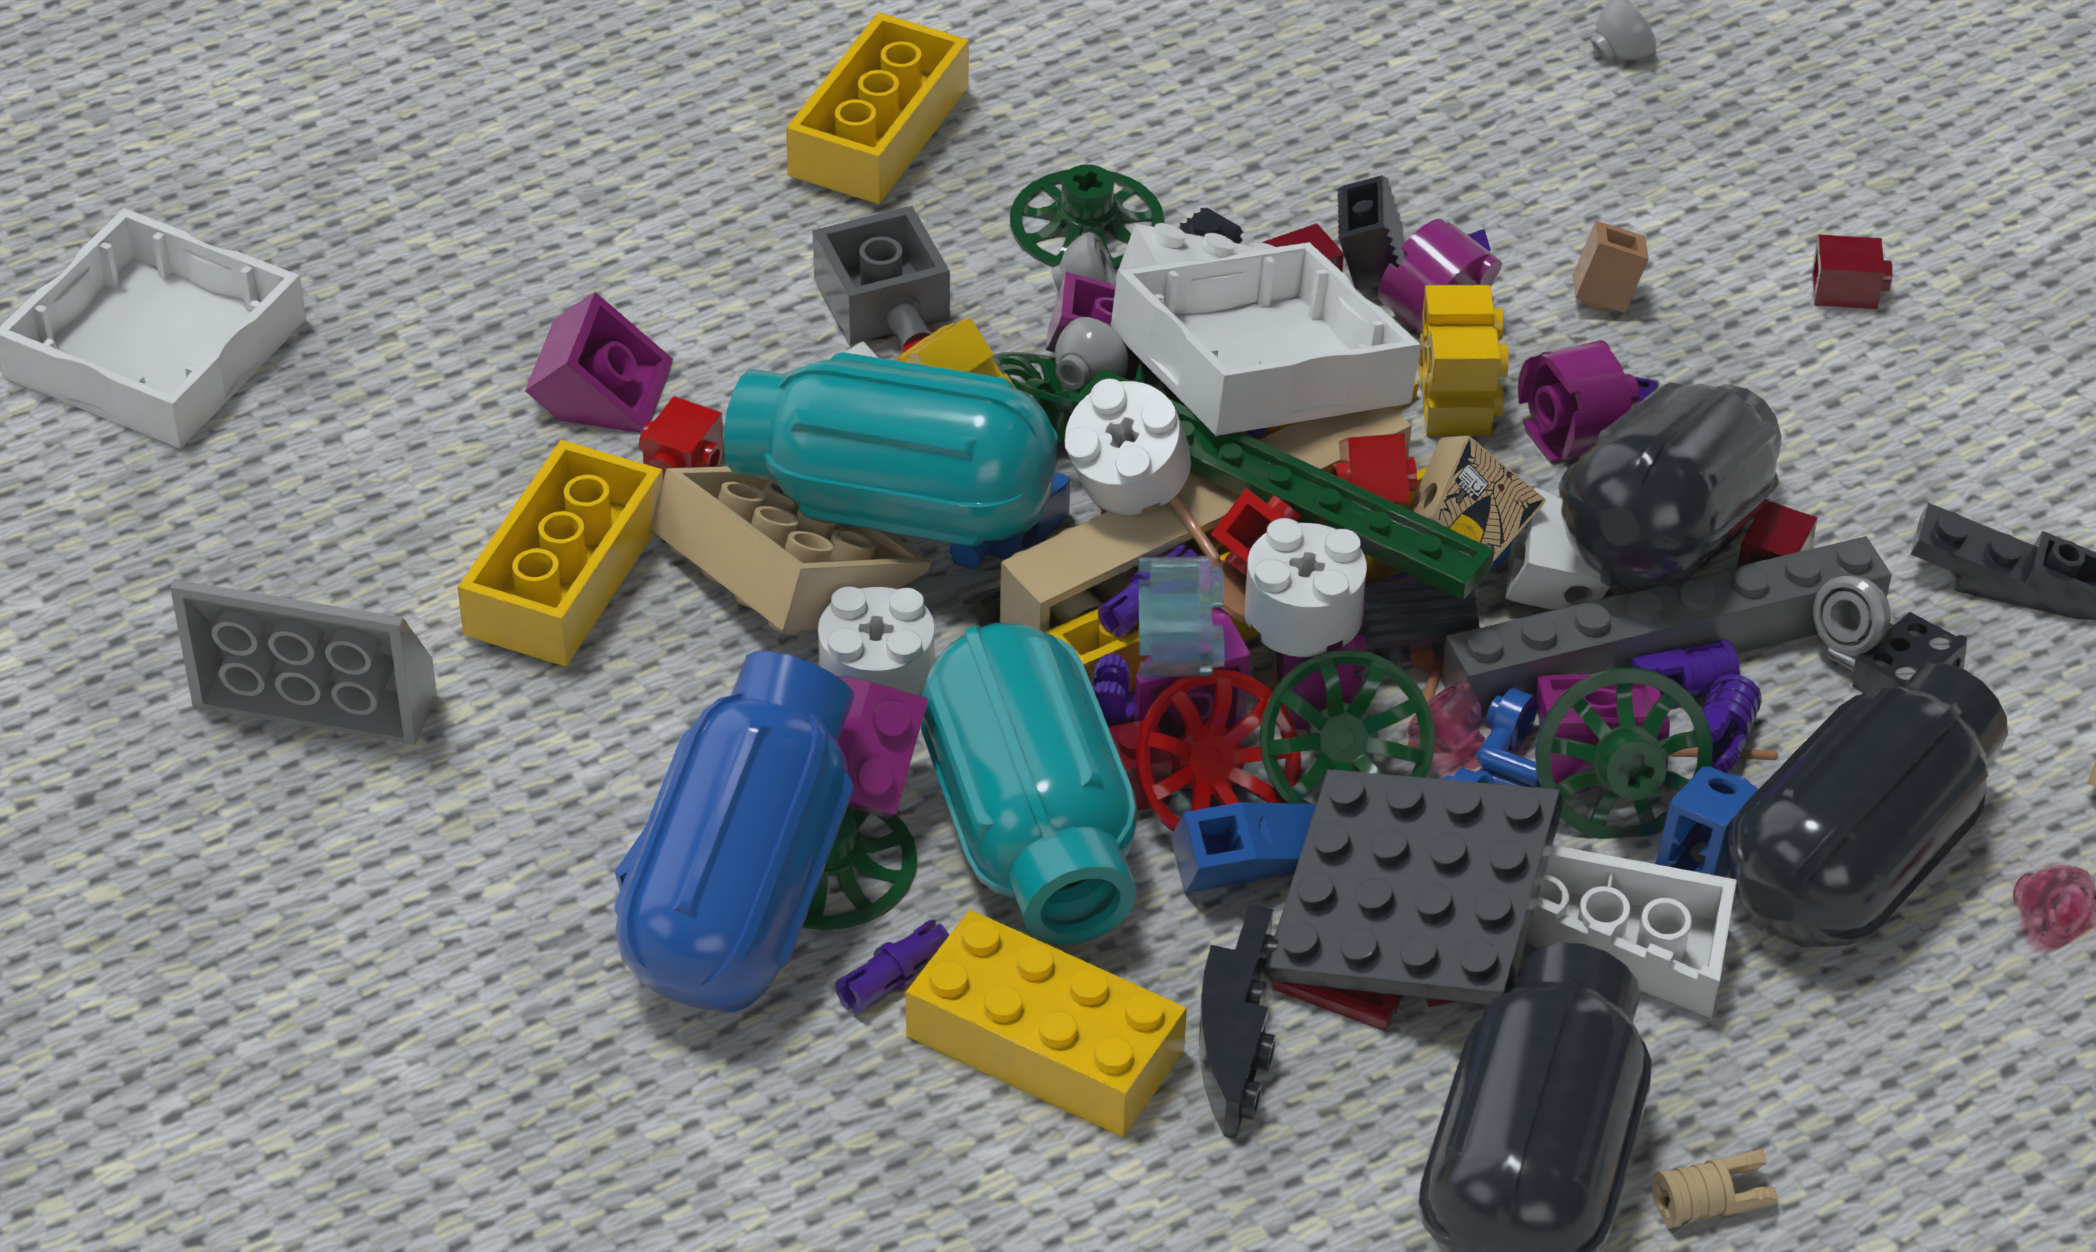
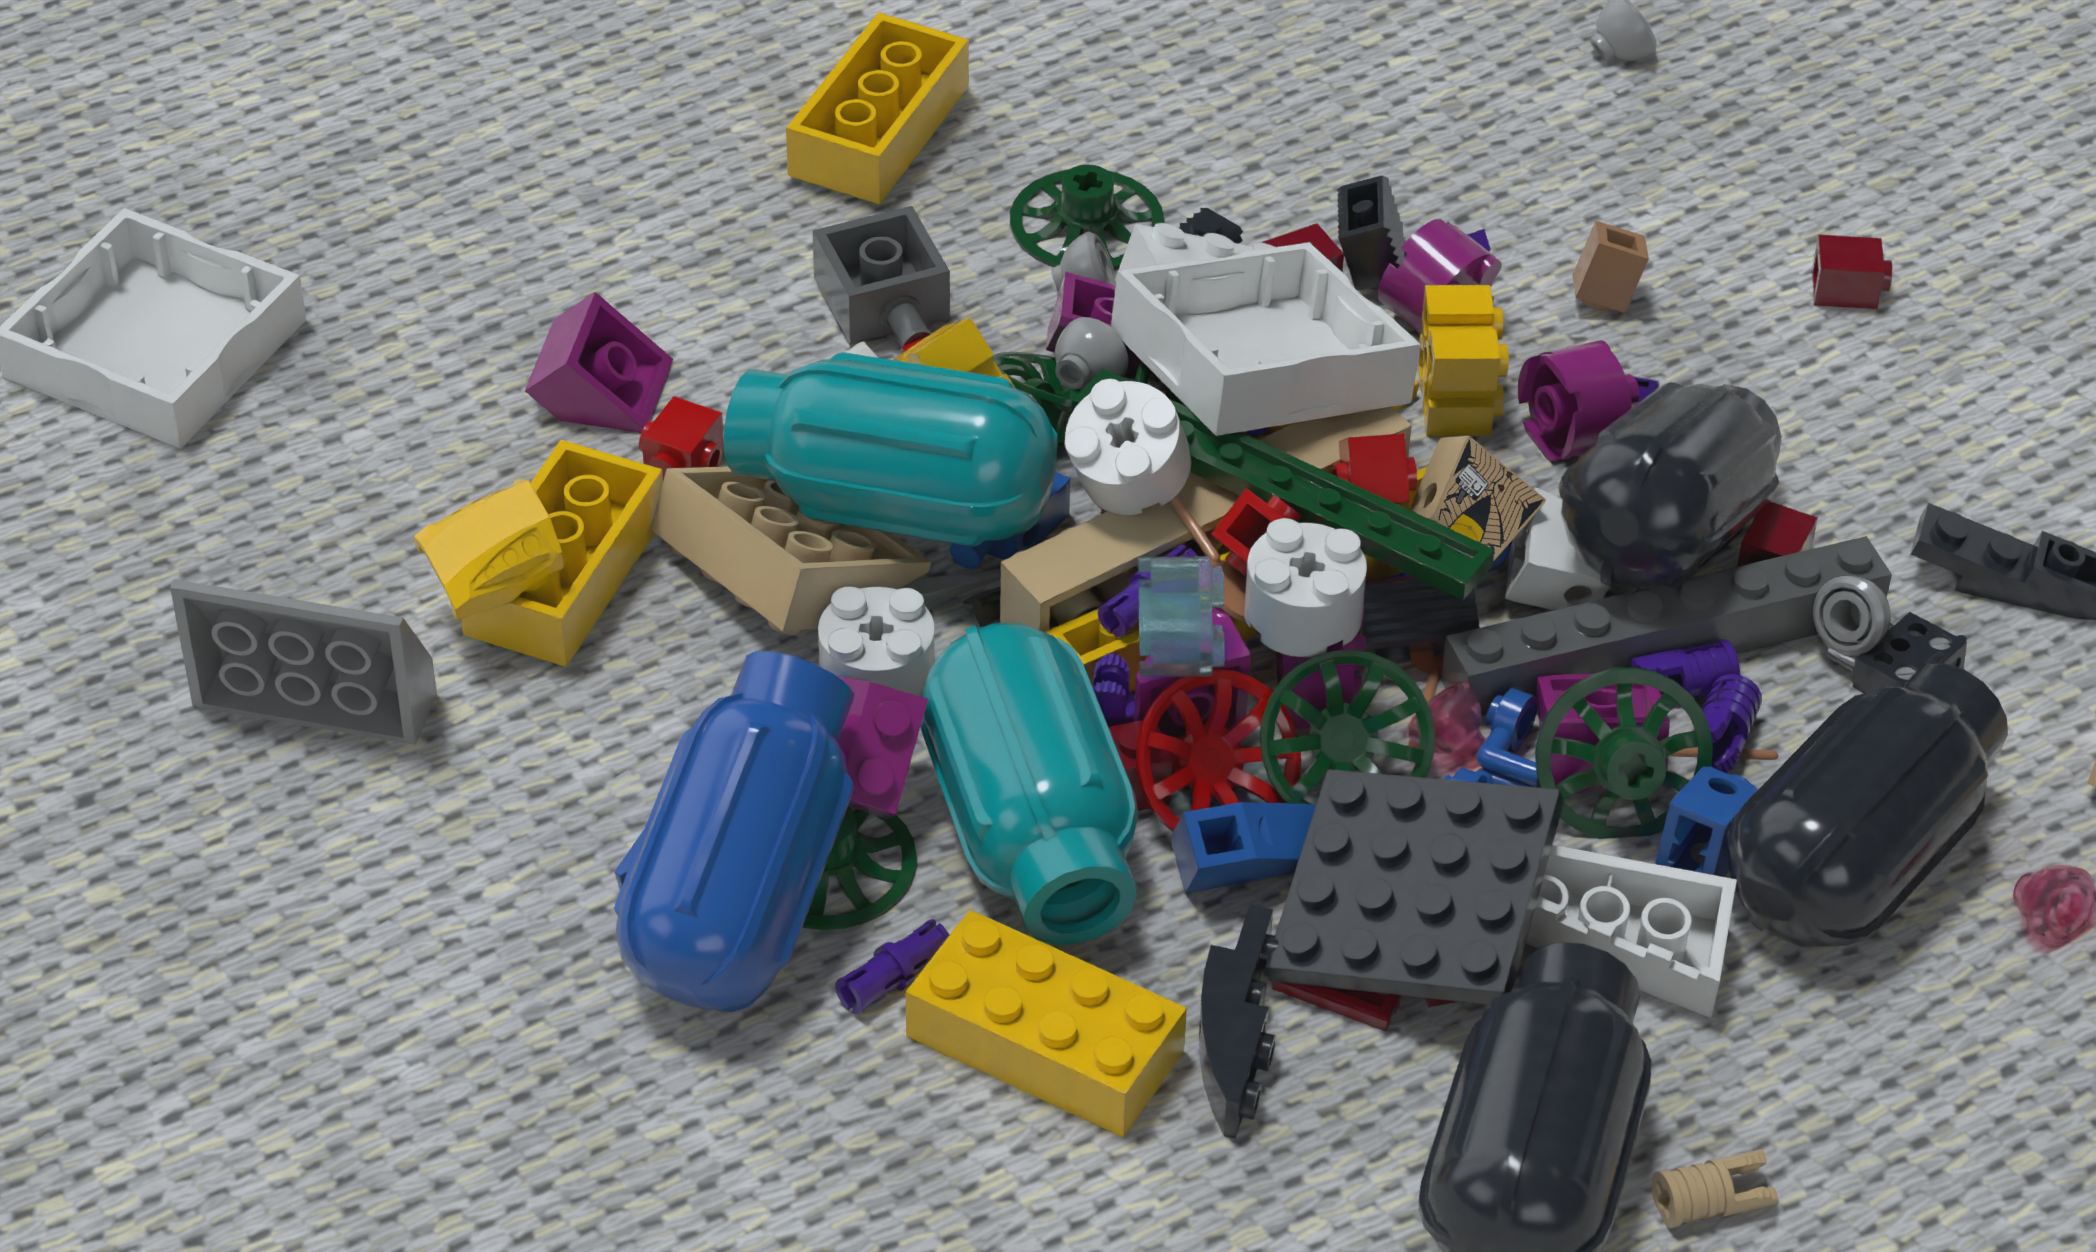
(492, 549): none -> yellow slope

